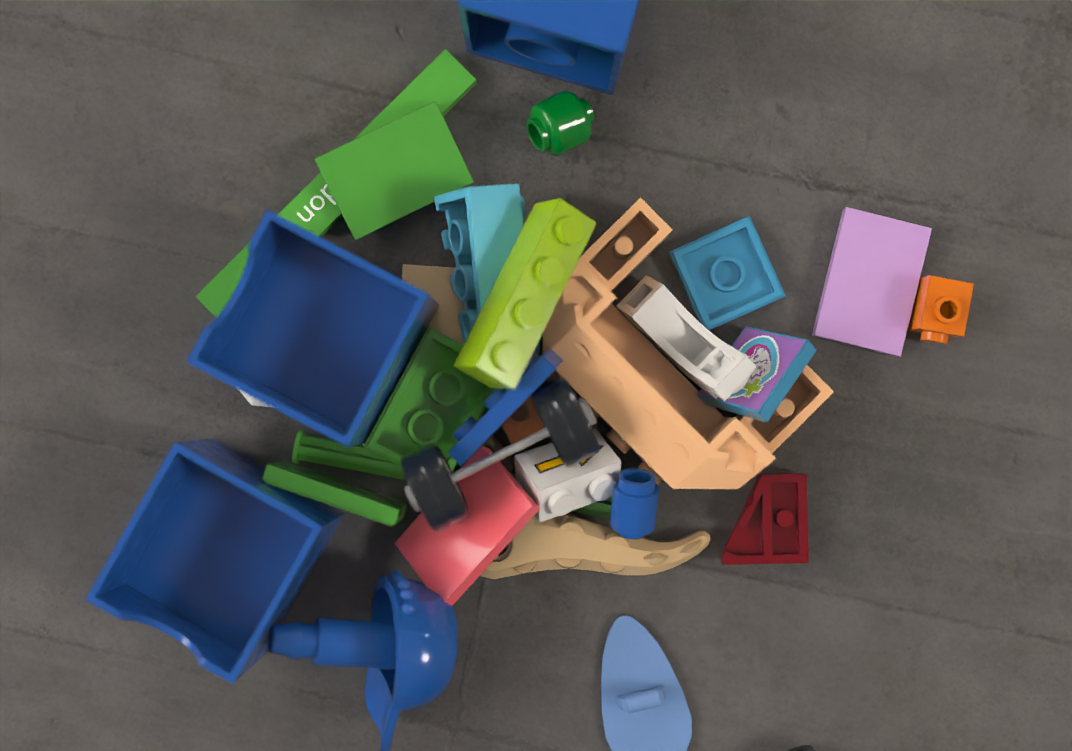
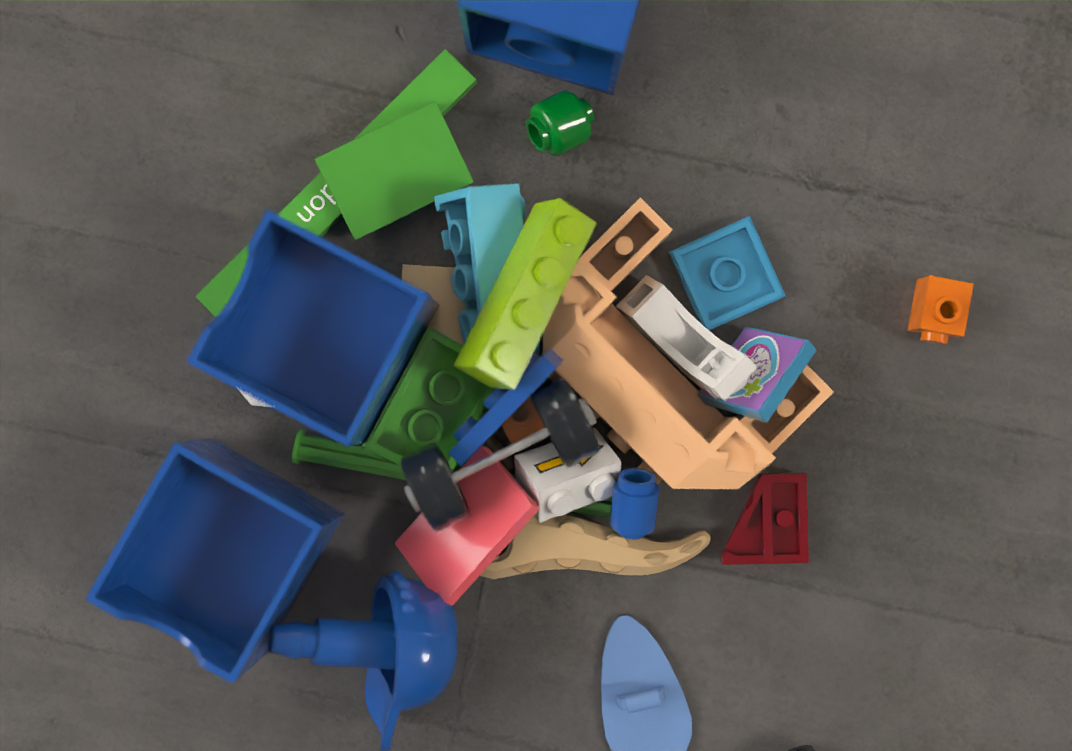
(335, 492): bright green tile -> none
(871, 282): lavender tile -> none

